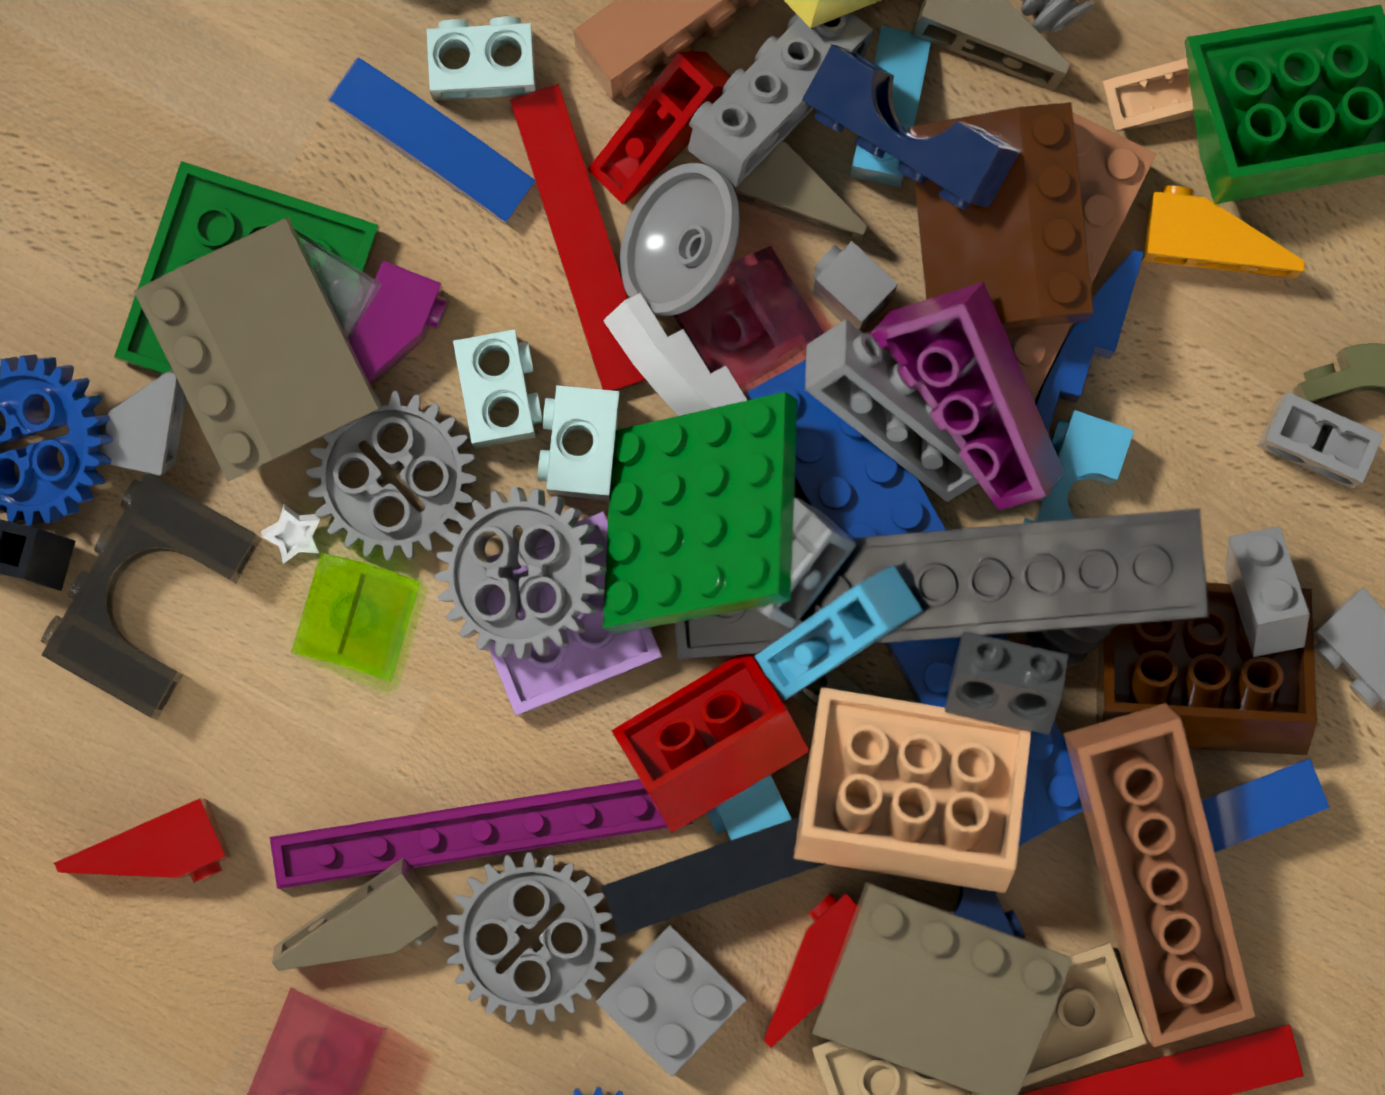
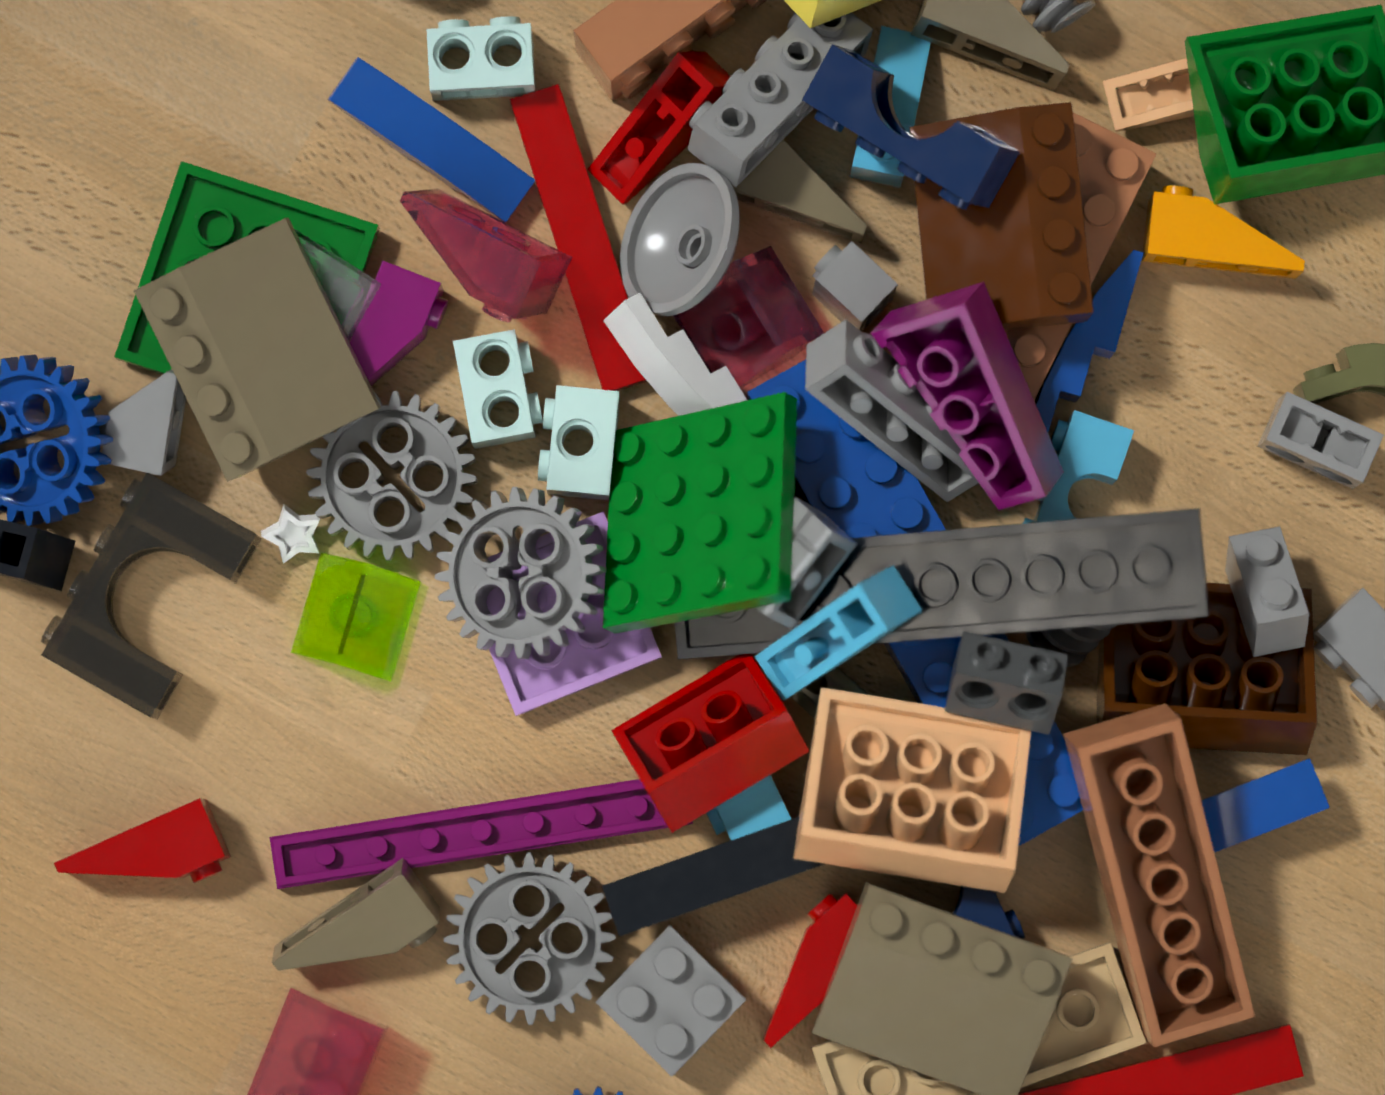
(489, 258): none -> clear pink slope

